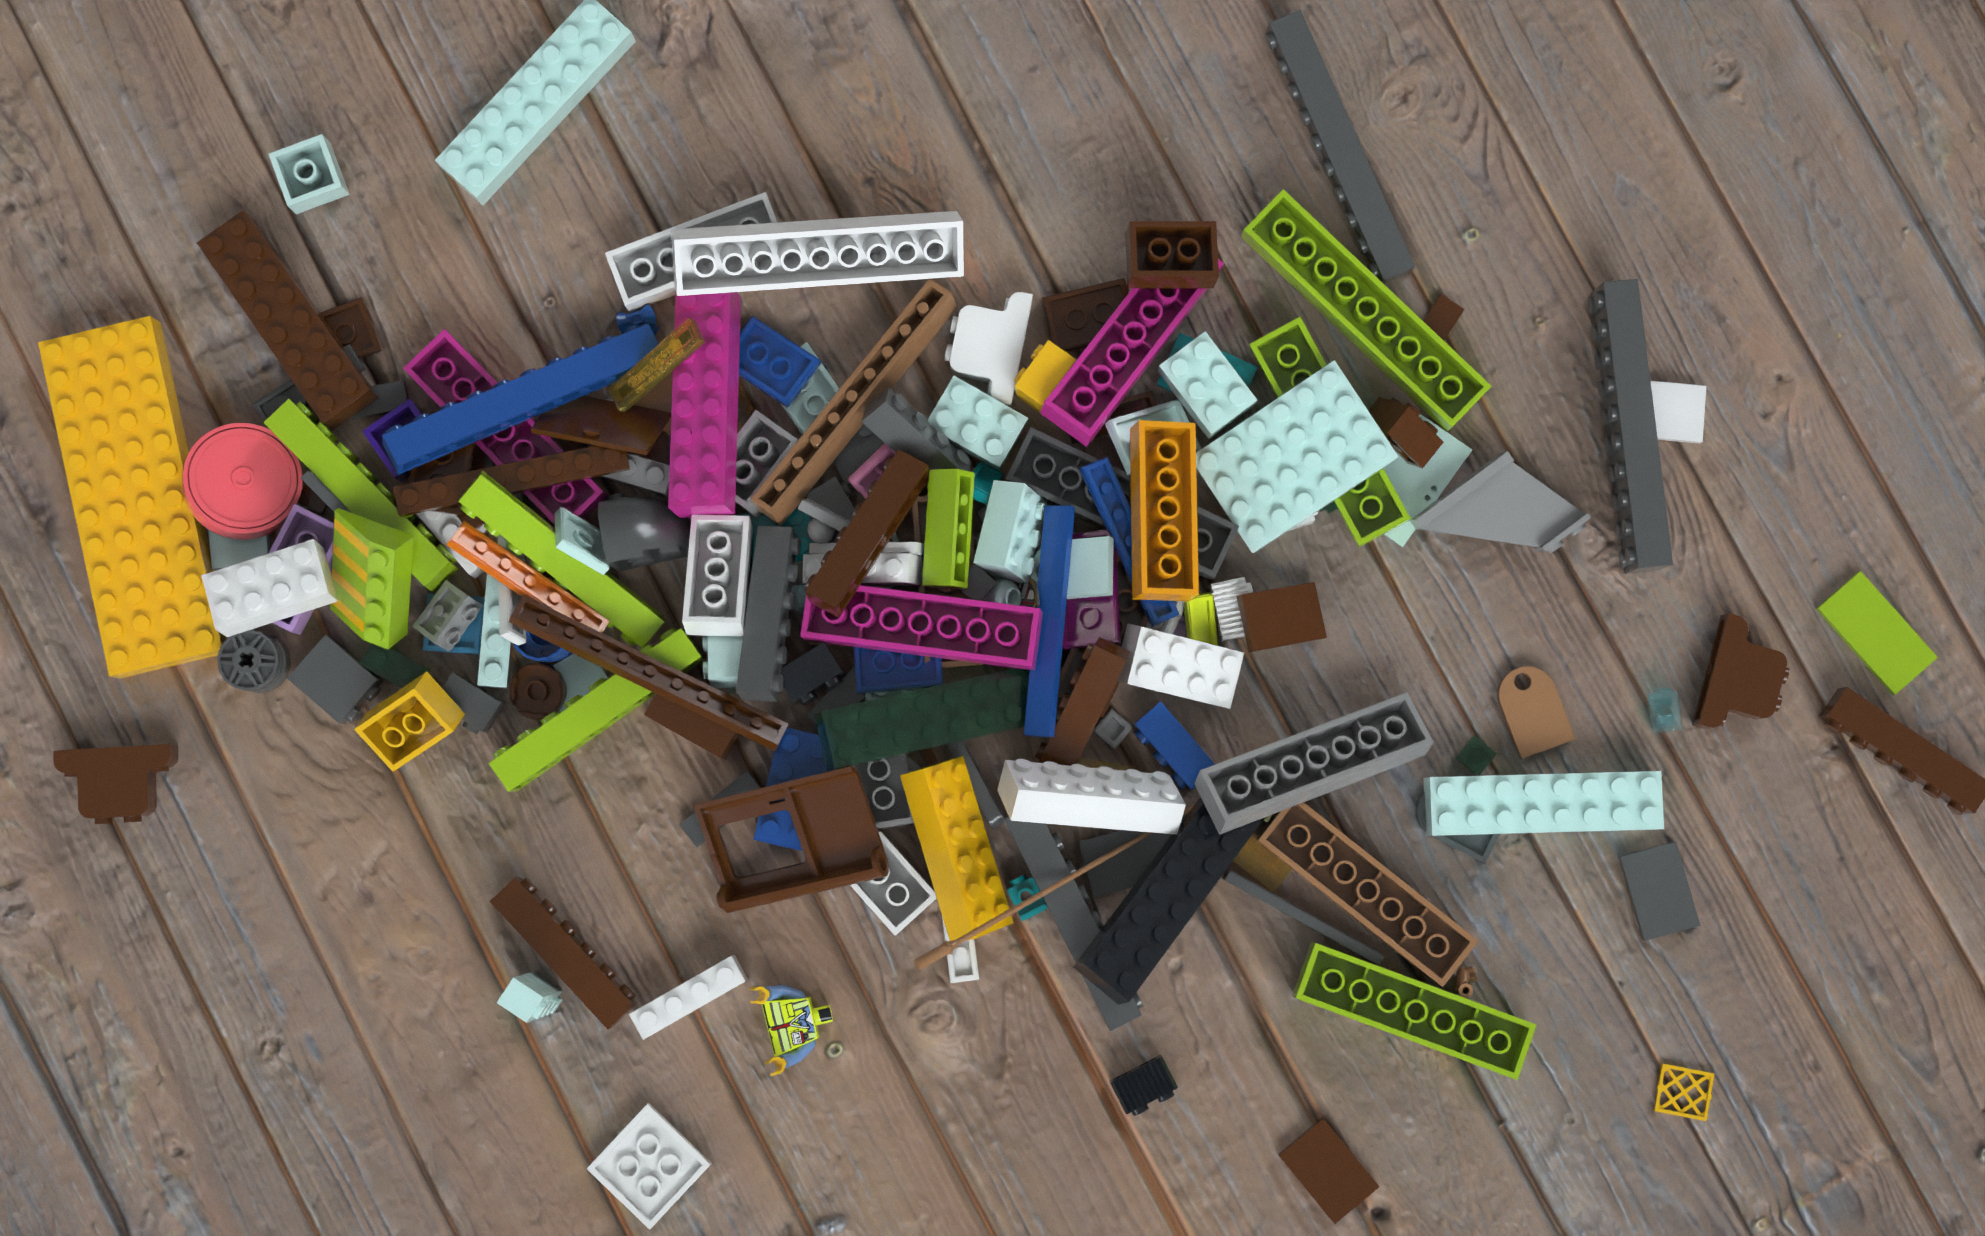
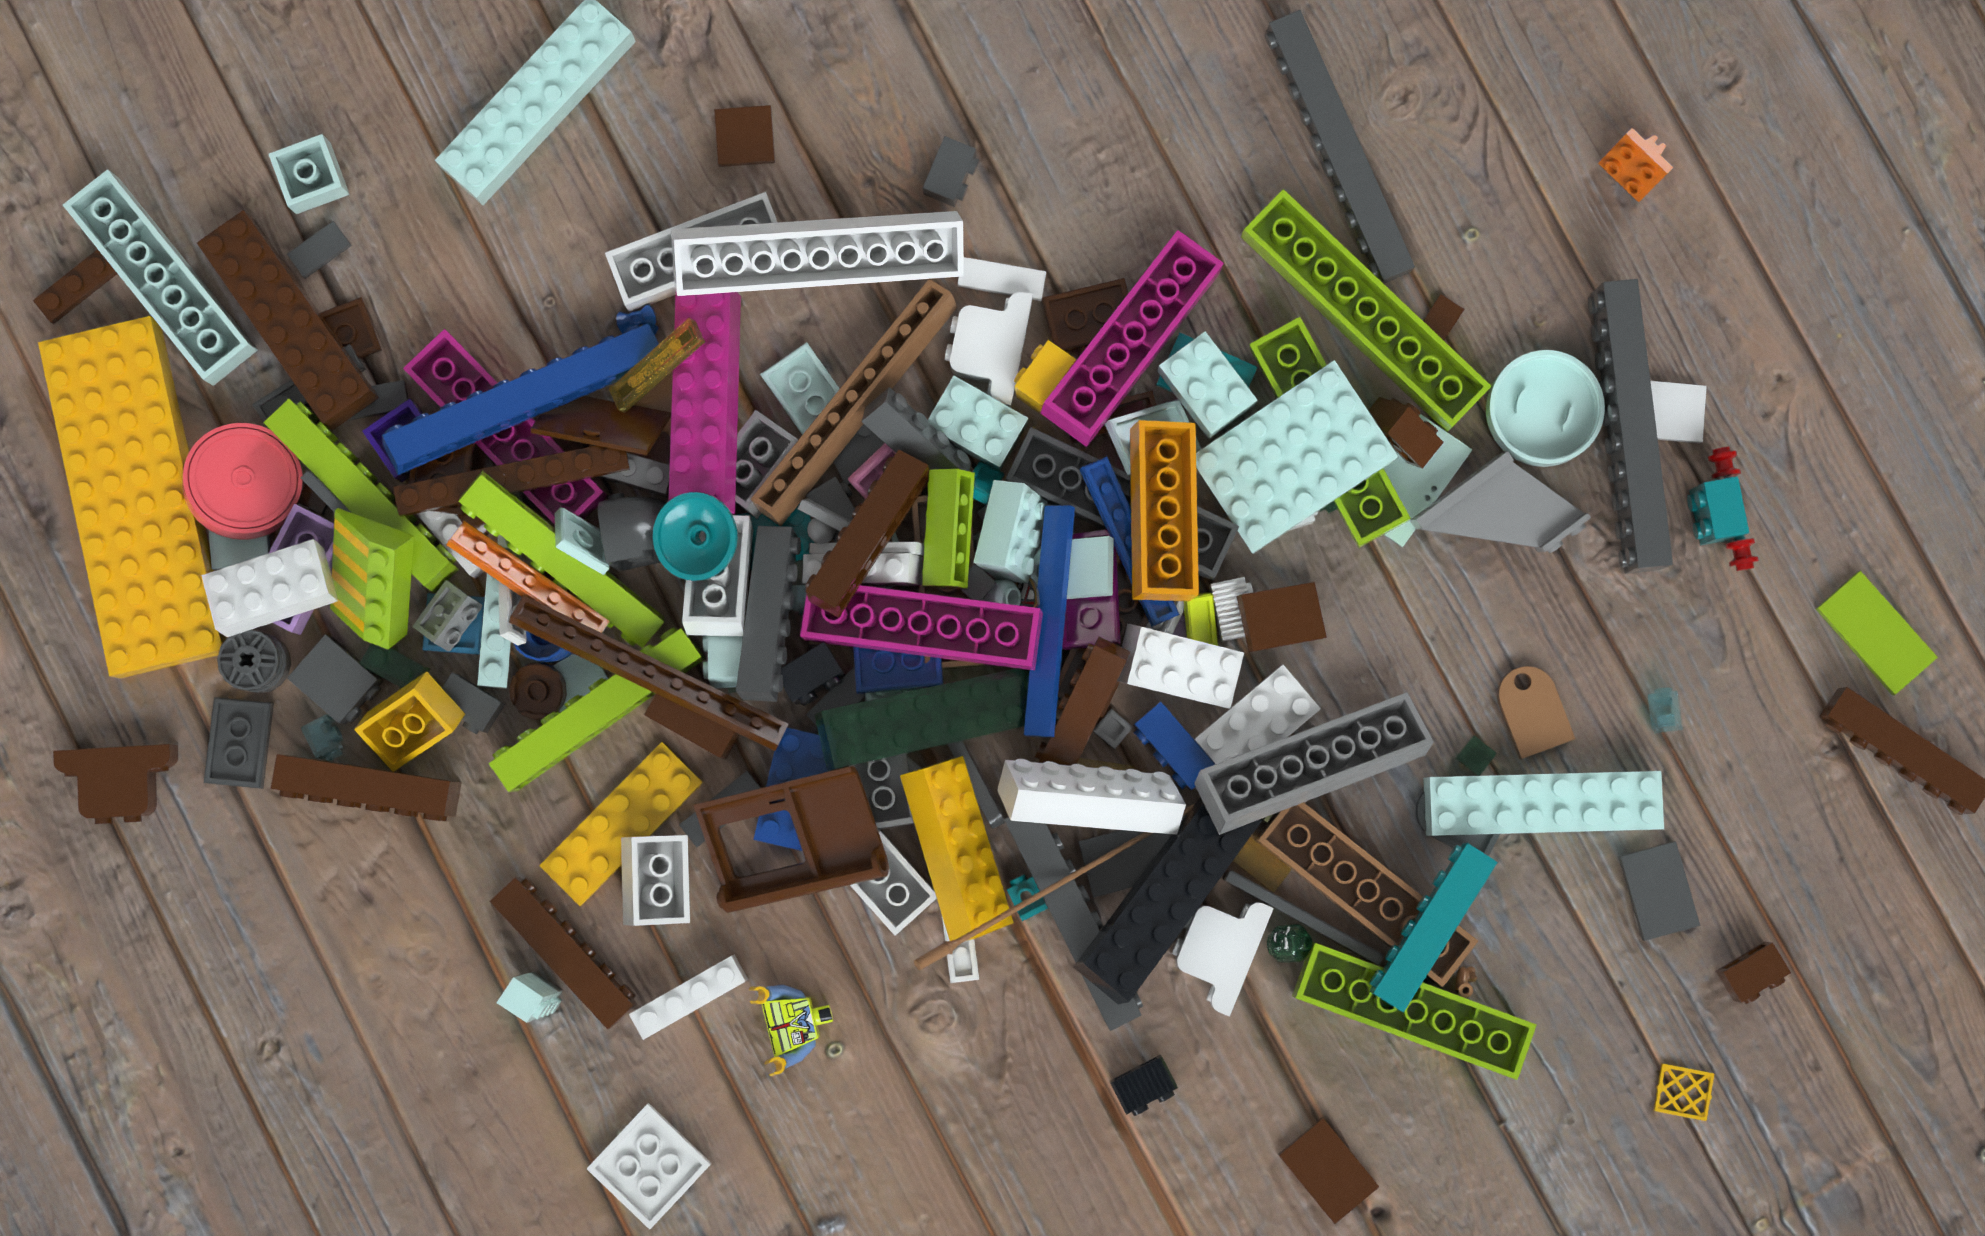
(75, 287): none -> reddish brown plate
(160, 277): none -> light aqua brick
(238, 742): none -> dark grey tile
(319, 249): none -> dark grey tile
(323, 738): none -> clear light blue brick
(364, 785): none -> reddish brown brick
(631, 810): none -> yellow plate
(655, 880): none -> white brick
(678, 533): none -> teal dish
(744, 136): none -> reddish brown tile
(774, 362): blue tile -> none
(950, 172): none -> dark grey brick
(1001, 278): none -> white tile
(1171, 254): reddish brown brick -> none
(1221, 950): none -> white brick
(1259, 718): none -> white brick
(1289, 943): none -> clear green head
(1433, 926): none -> teal brick
(1545, 408): none -> light aqua brick
(1636, 164): none -> orange plate
(1721, 510): none -> teal brick
(1739, 677): reddish brown brick -> none
(1753, 973): none -> reddish brown brick

